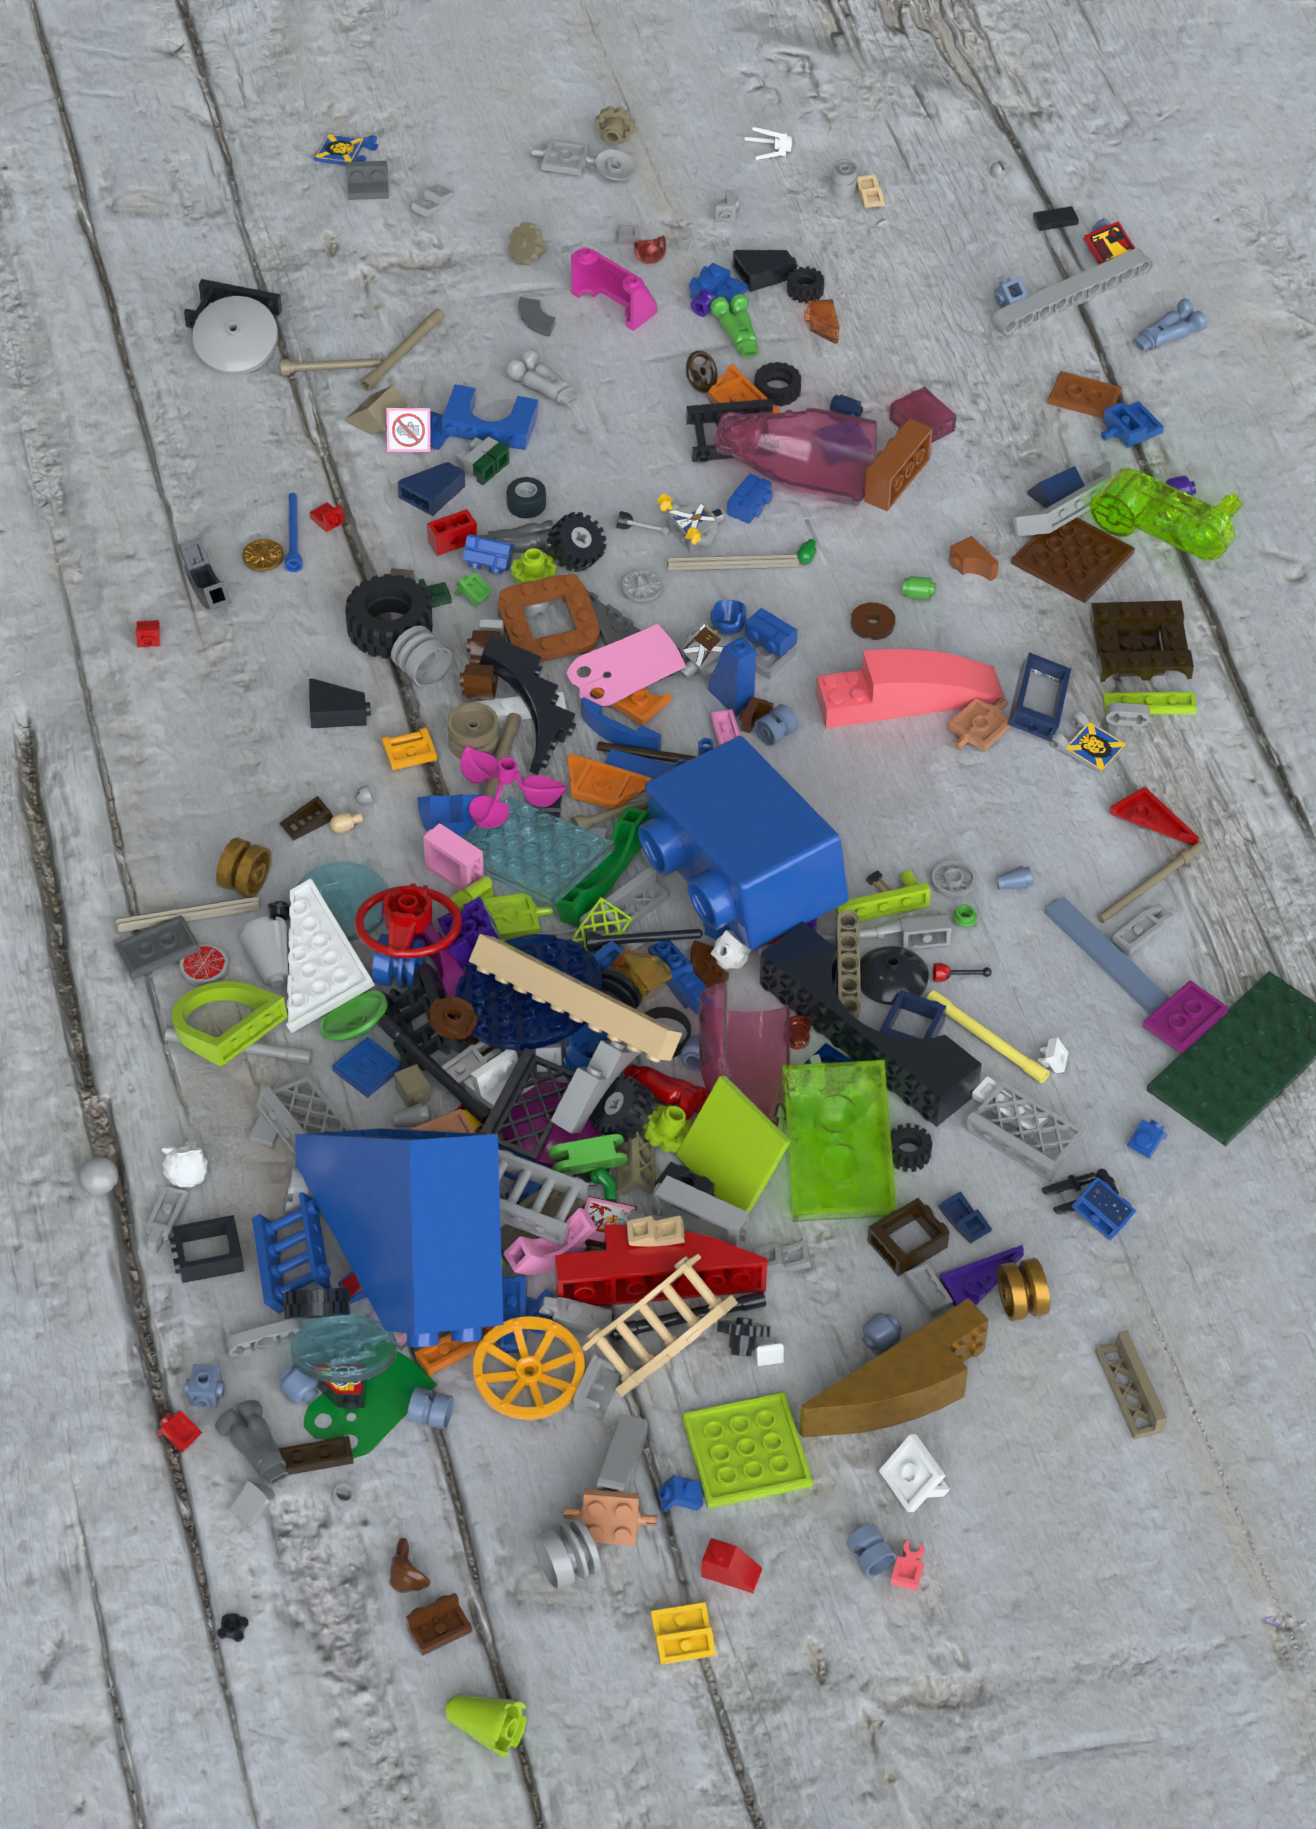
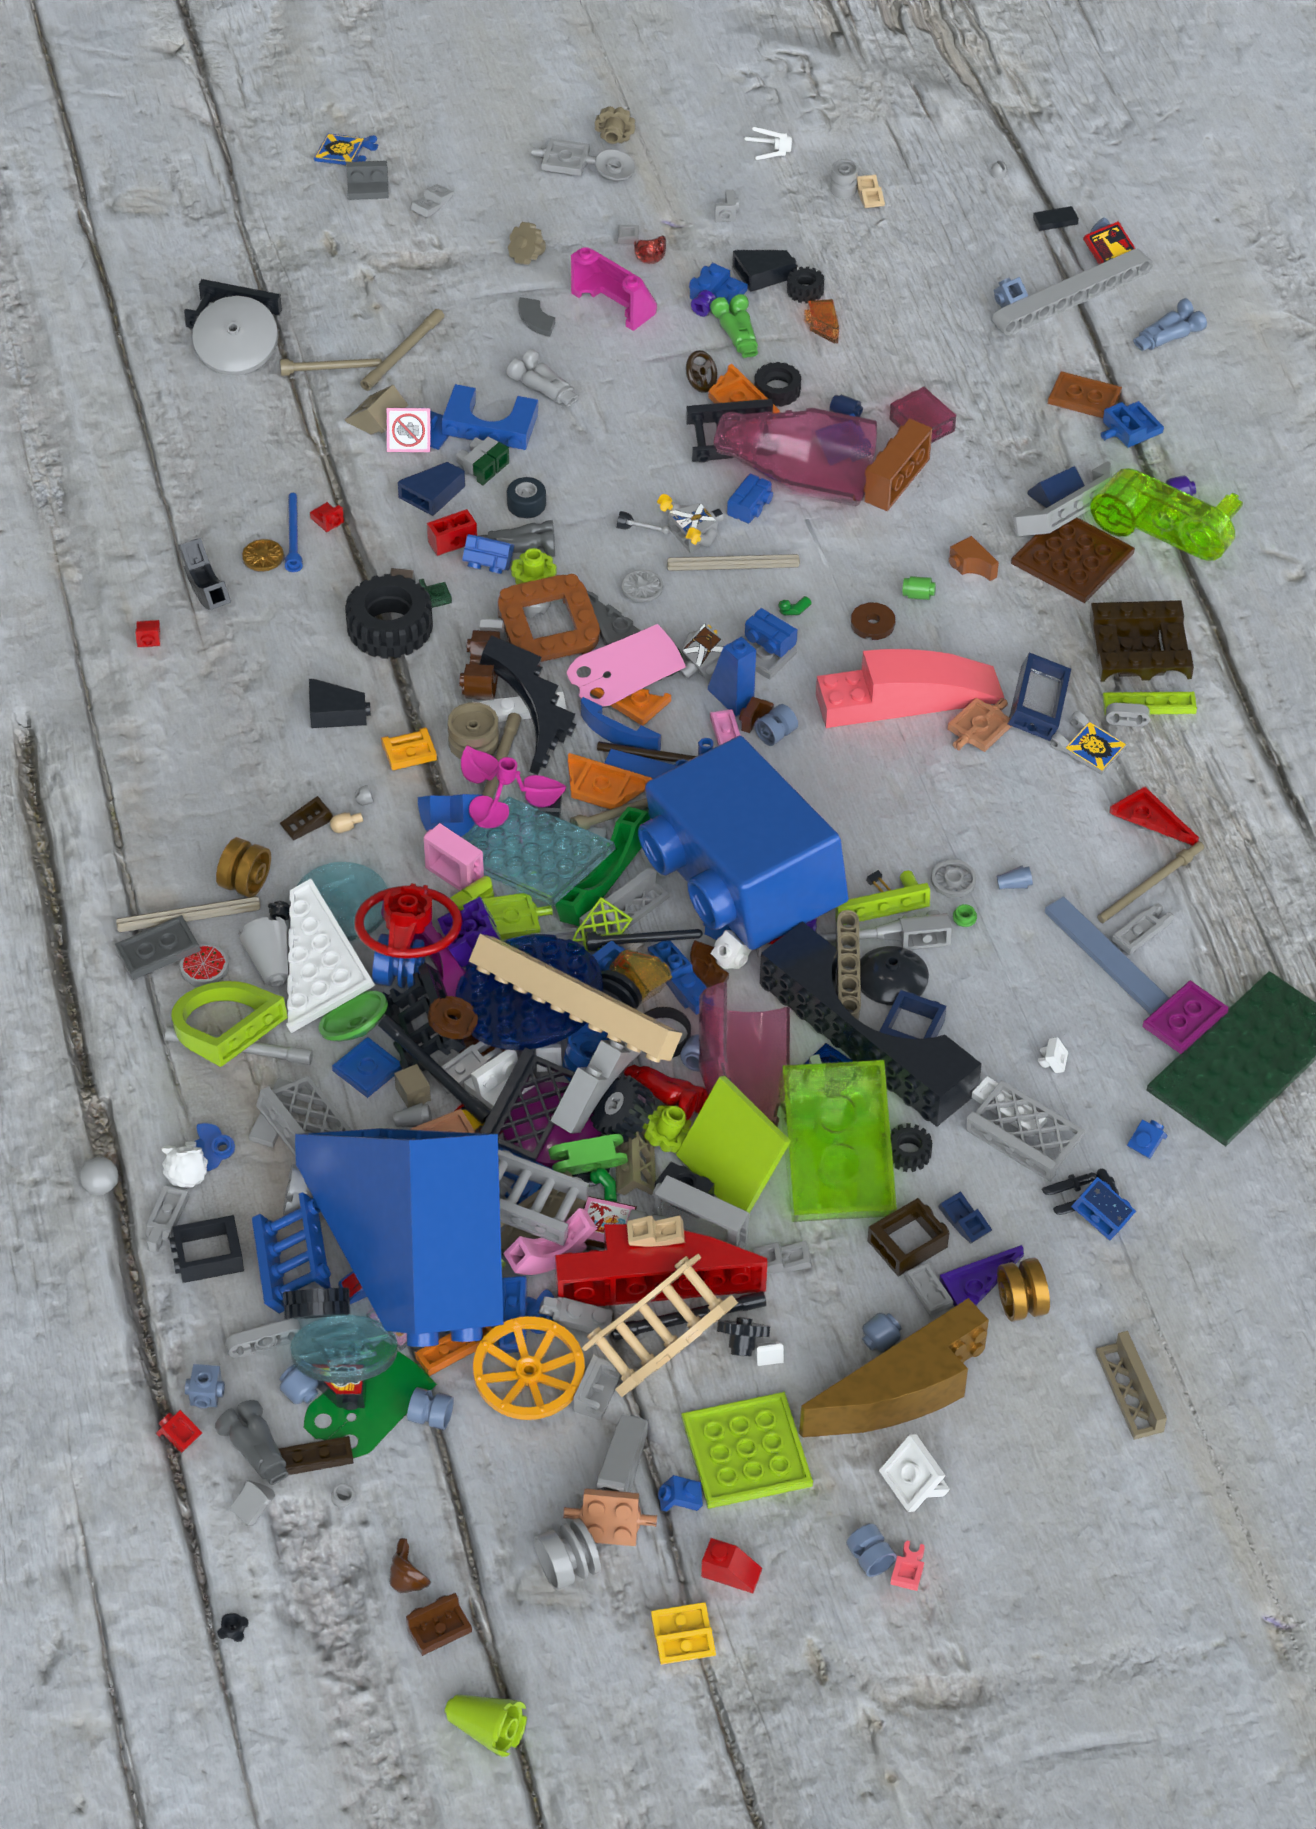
(210, 1141): none -> blue plate
(421, 656): light grey wheel -> none
(474, 588): bright green bracket -> none
(576, 553): black wheel -> none
(728, 616): blue hair -> none
(794, 609): none -> green arm
(799, 1032): clear red wheel -> none
(807, 552): green cylinder -> none
(942, 972): hinge -> none
(1028, 1065): light yellow piece -> none

